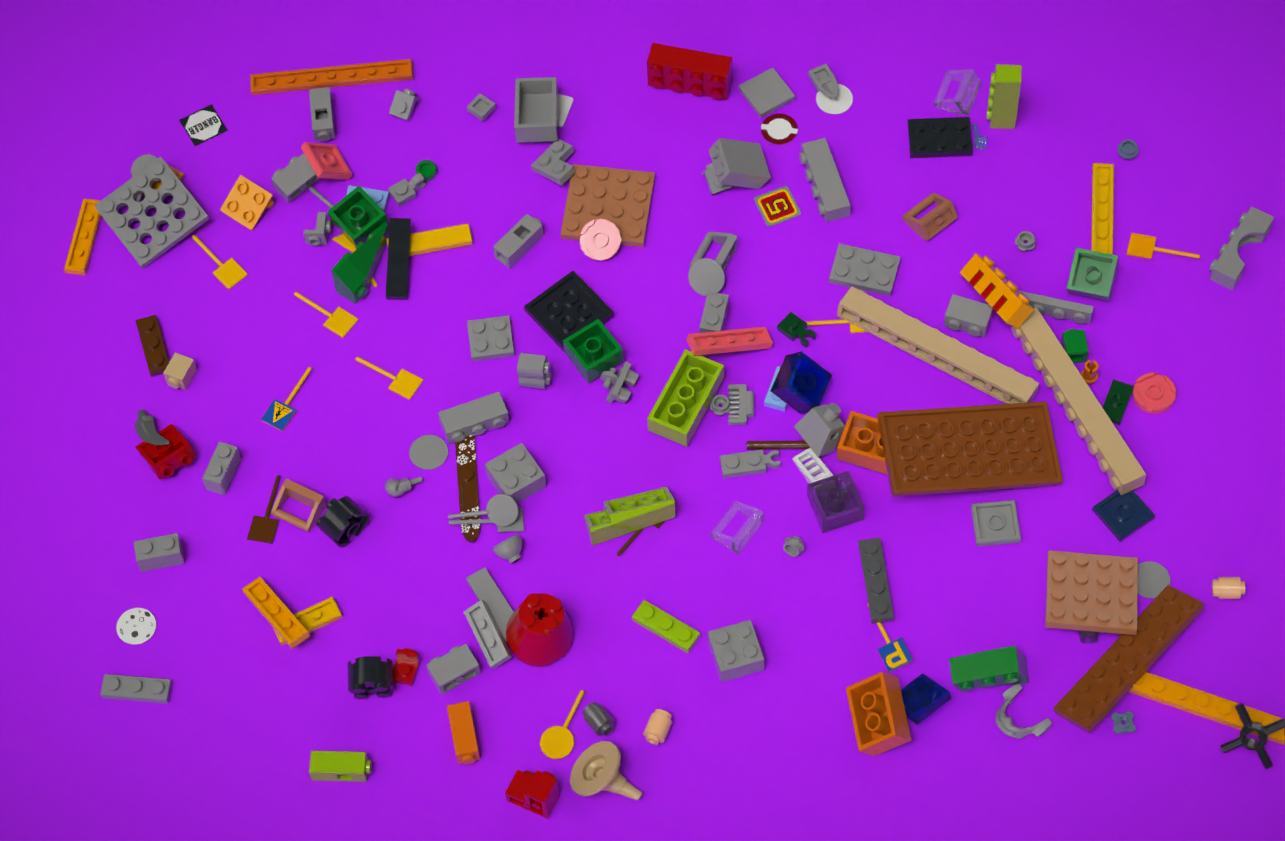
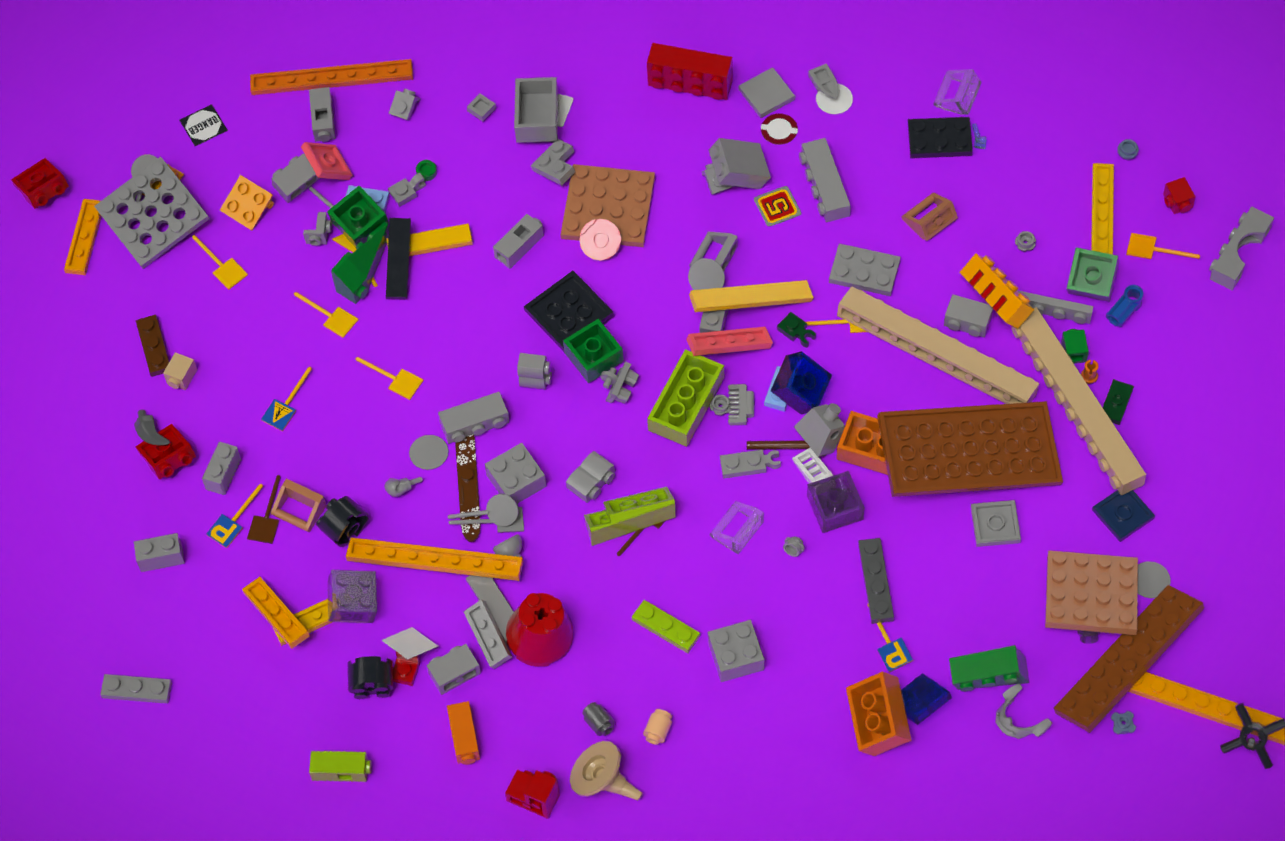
(40, 183): none -> red plate
(136, 626): white sticker -> none
(226, 529): none -> piece
(352, 596): none -> clear purple brick
(409, 643): none -> white sticker
(434, 559): none -> light orange plate
(490, 338): light grey plate -> none
(558, 740): yellow piece -> none
(590, 477): none -> light grey brick
(750, 296): none -> yellow tile
(1004, 96): lime wedge -> none
(1124, 306): none -> blue piece
(1154, 393): coral tile -> none
(1179, 196): none -> red brick
(1228, 588): light nougat brick -> none

